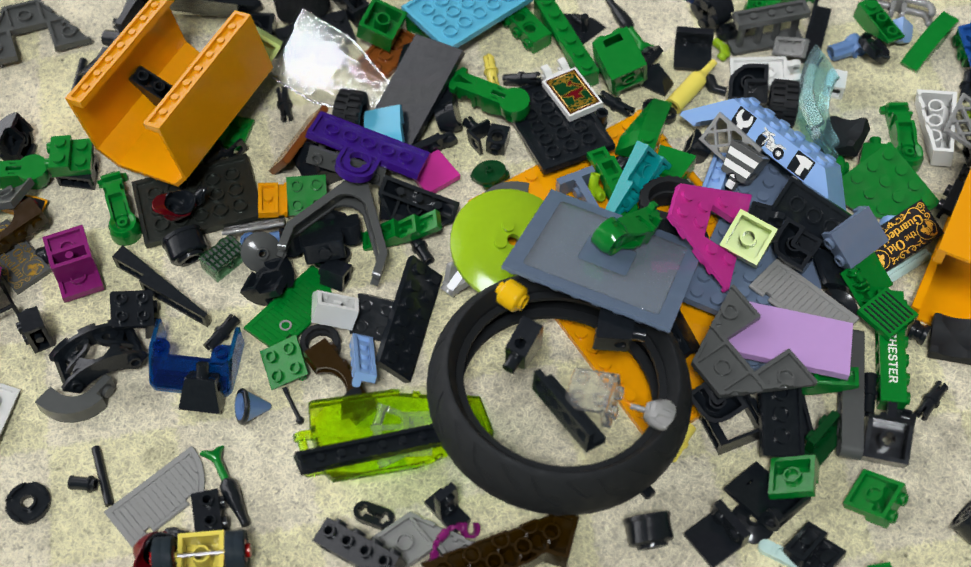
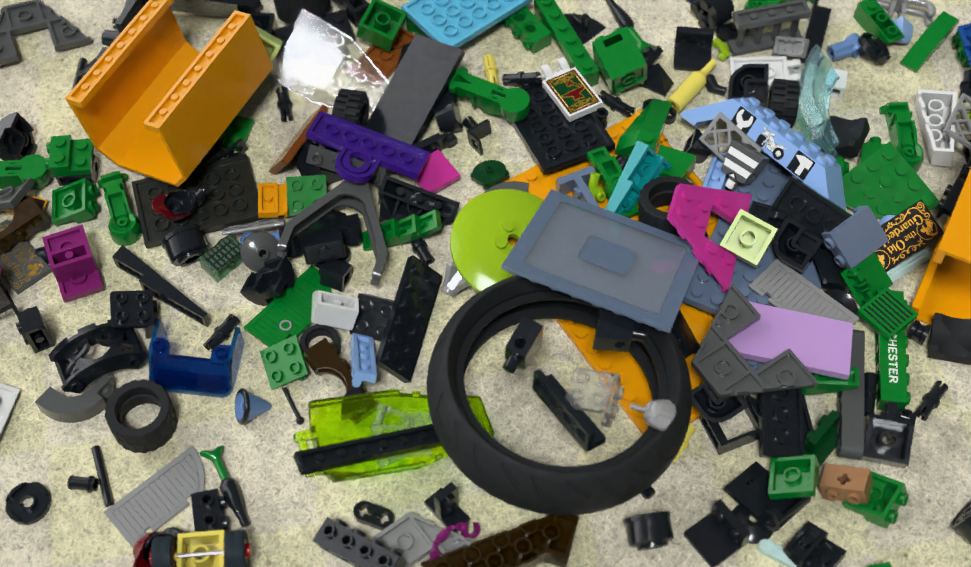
(74, 202): none -> green plate
(148, 437): none -> black tyre
(150, 84): black slope -> none
(202, 390): black torso -> none
(386, 121): medium azure slope -> none
(497, 139): black brick -> none
(512, 295): yellow head -> none
(627, 231): green piece -> none
(846, 484): none -> medium nougat brick

